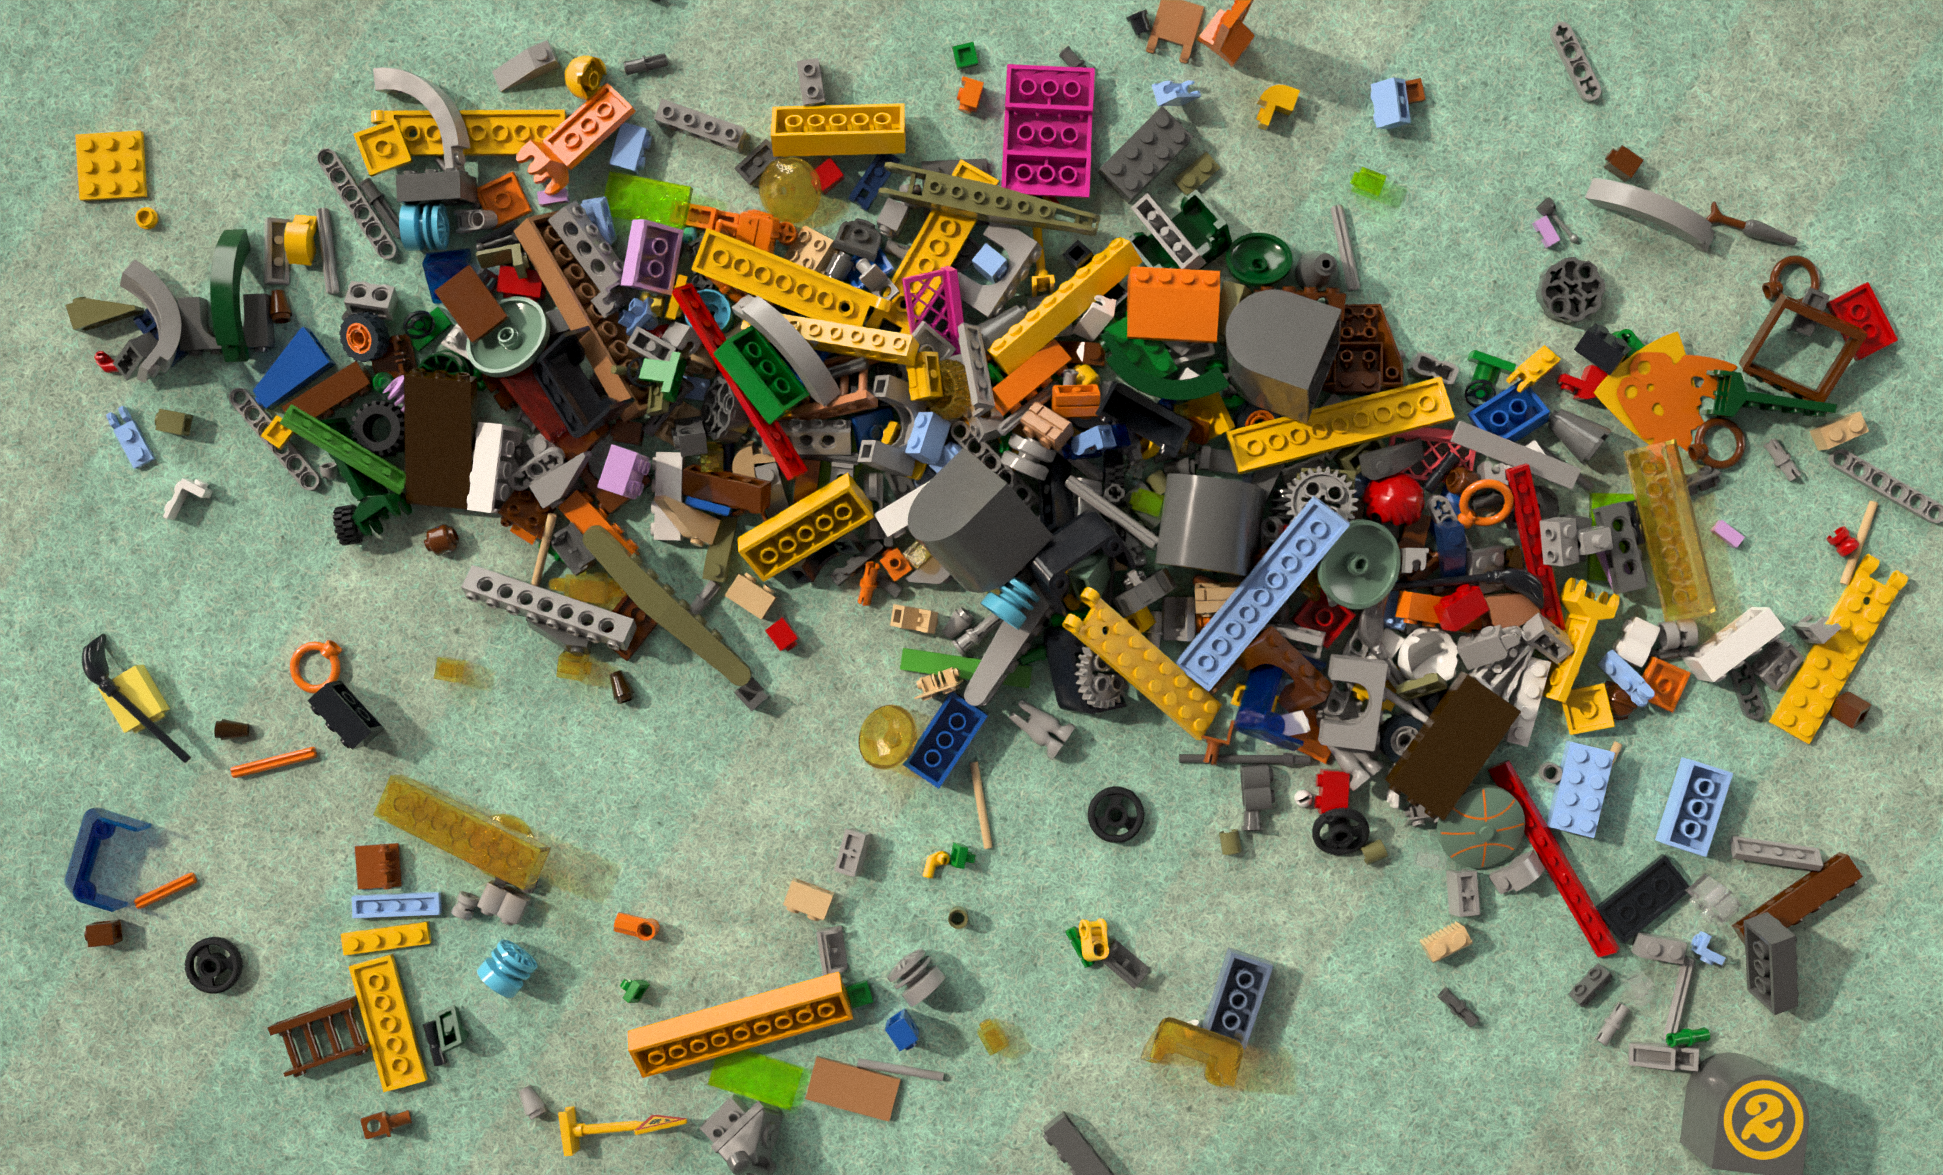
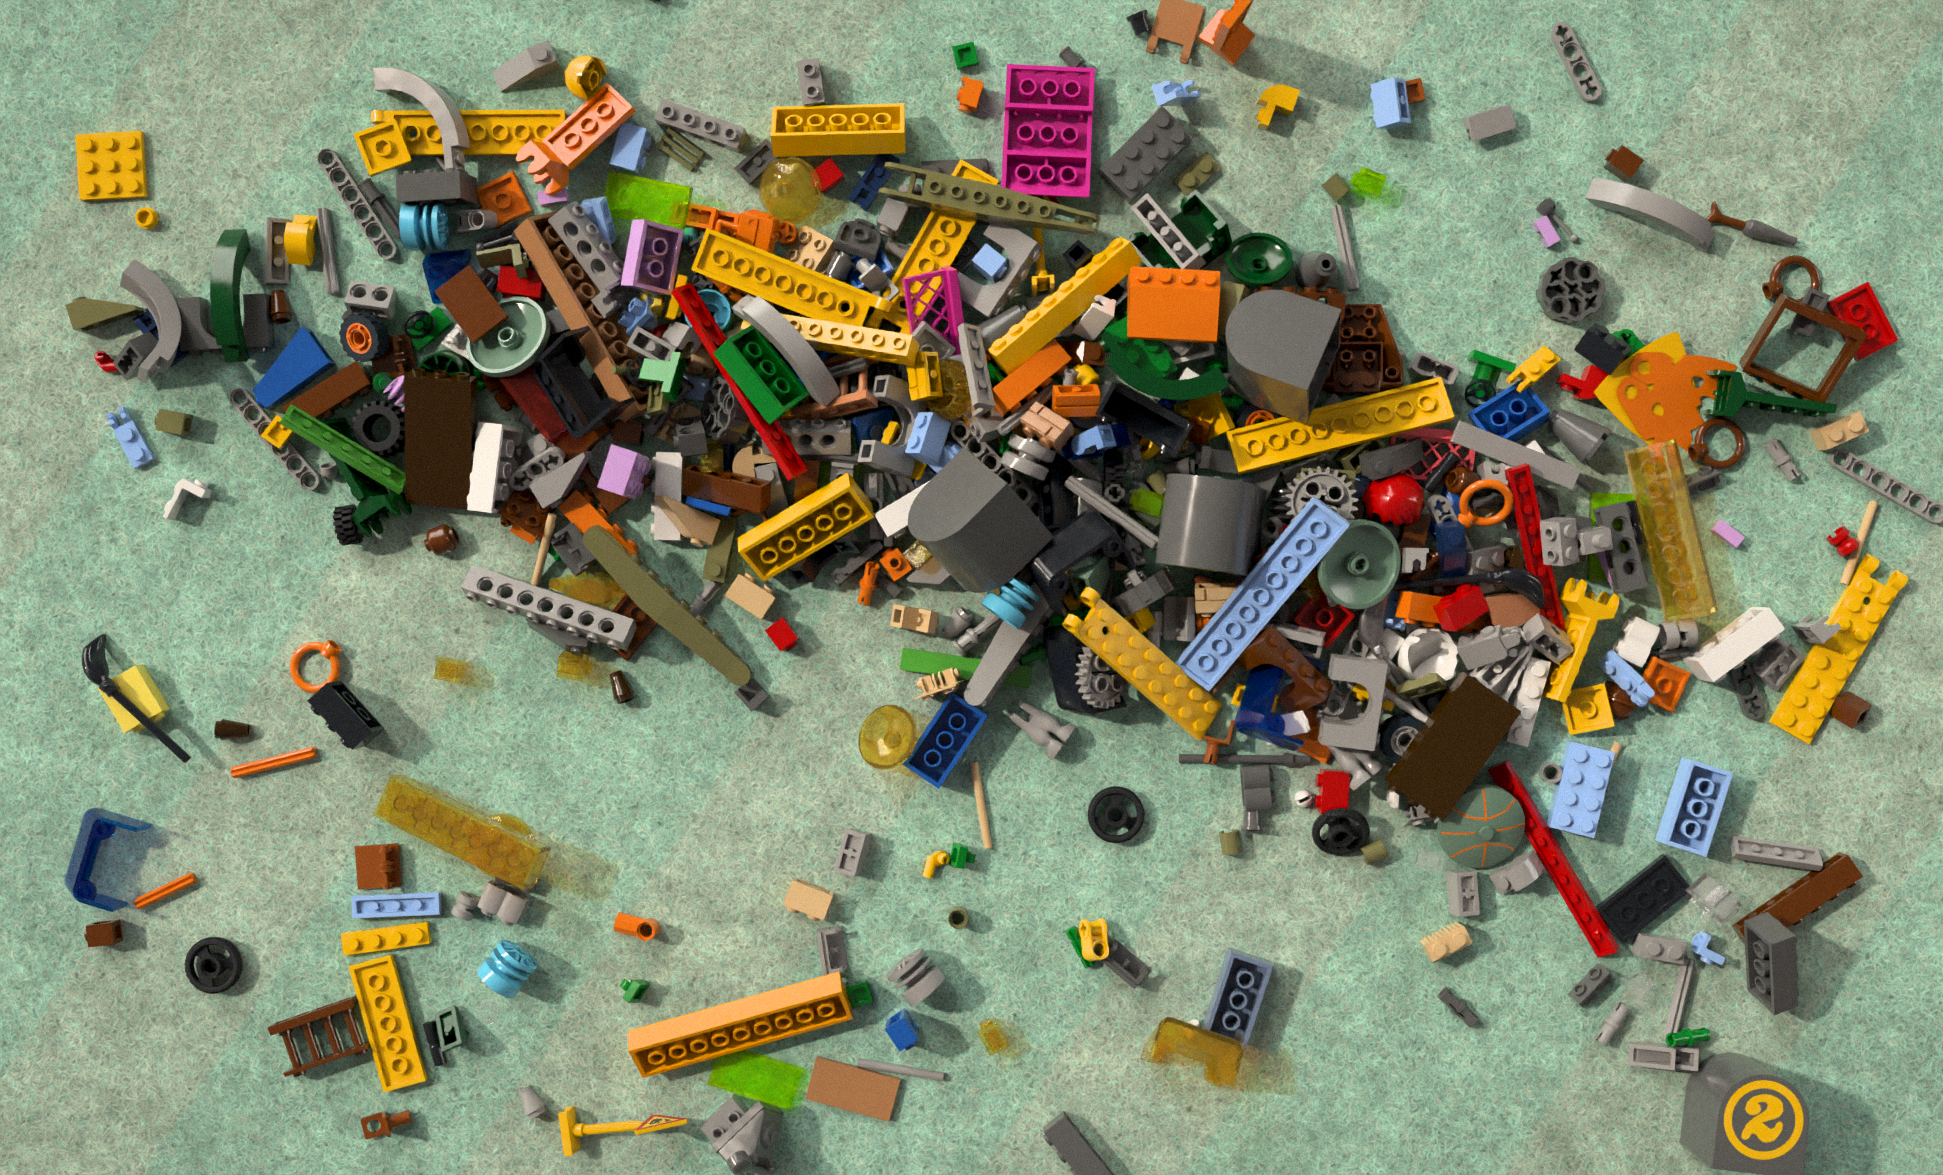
(645, 64): dark grey axle -> none
(665, 138): none -> olive tile
(1336, 187): none -> olive beam
(1489, 122): none -> light grey hinge

